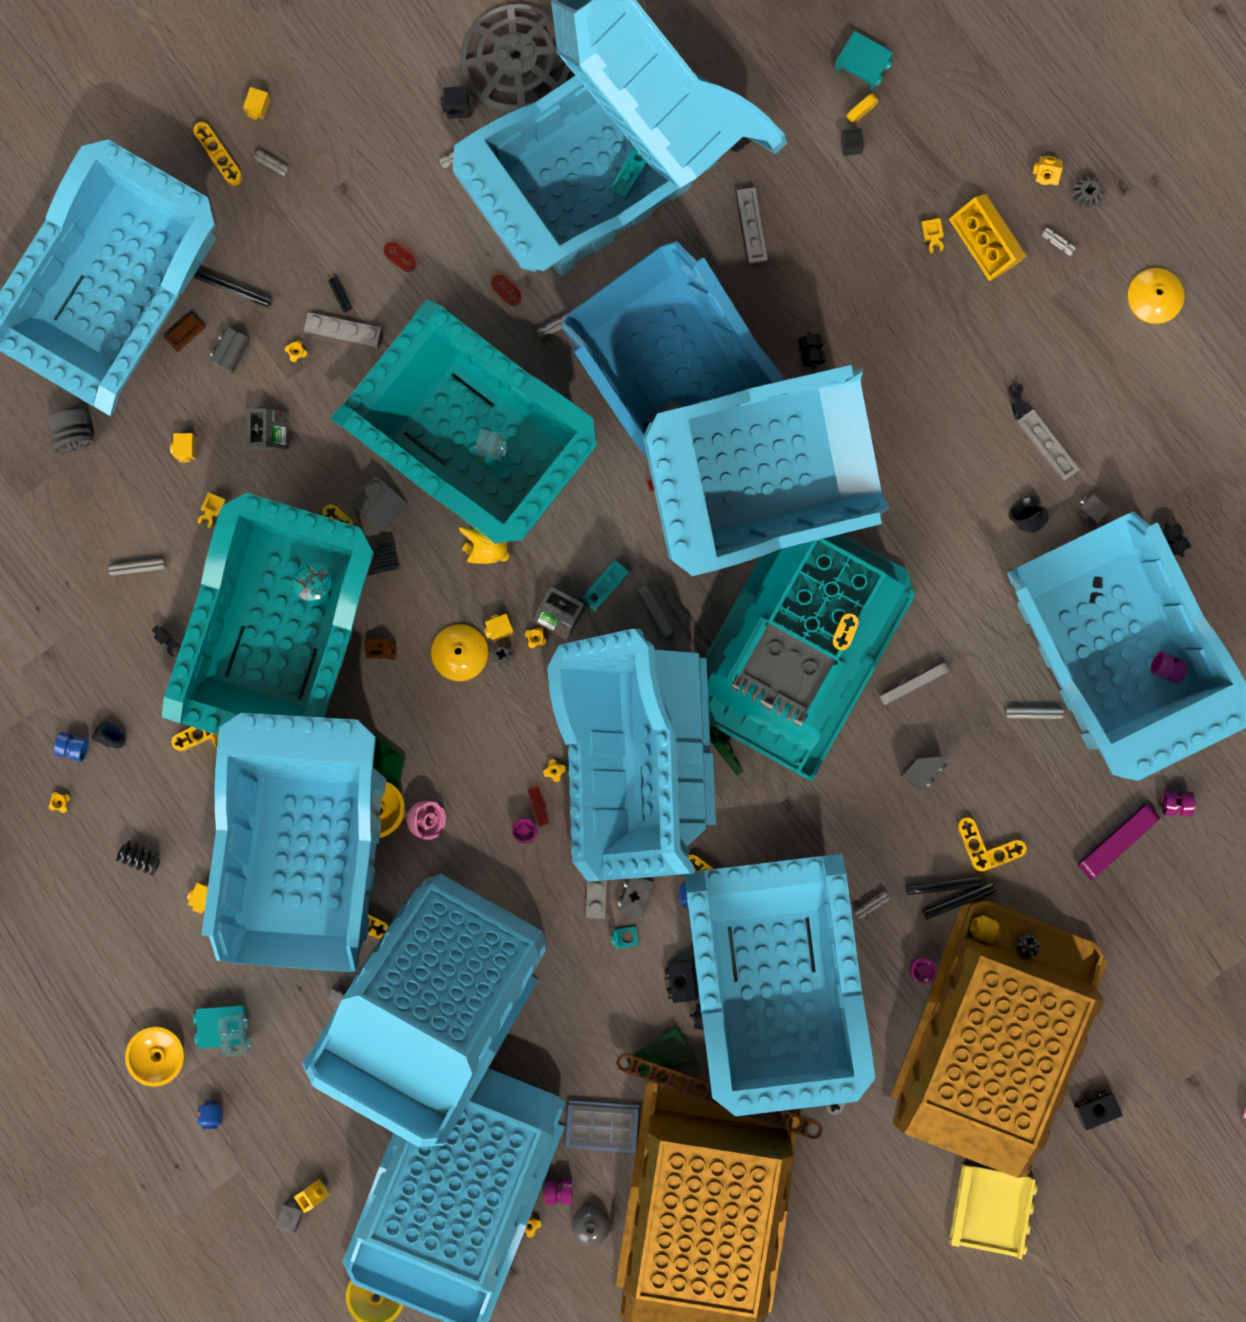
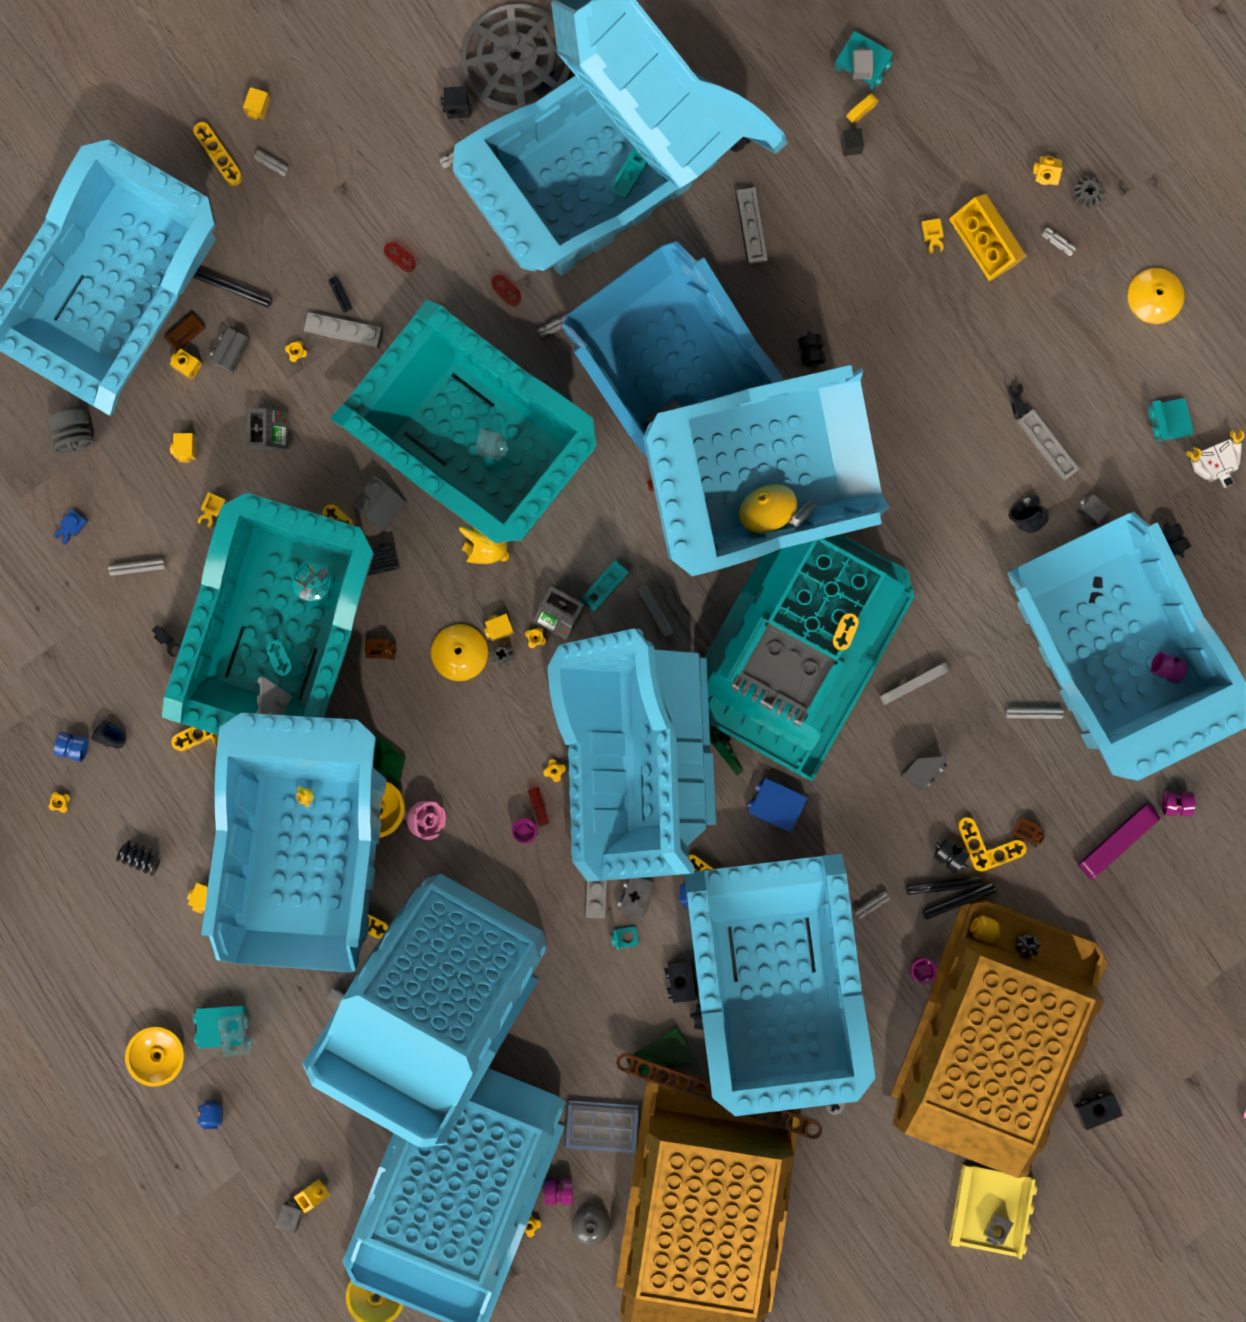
(72, 524): none -> blue plate
(185, 364): none -> yellow brick
(271, 698): none -> light grey wing
(283, 656): none -> teal beam
(304, 796): none -> yellow plate
(768, 508): none -> yellow dish
(776, 805): none -> blue brick
(803, 513): none -> light grey axle
(862, 64): none -> light grey brick
(951, 855): none -> black wheel
(1006, 1226): none -> flat silver brick
(1029, 832): none -> reddish brown bracket
(1170, 420): none -> teal bracket
(1218, 460): none -> white torso

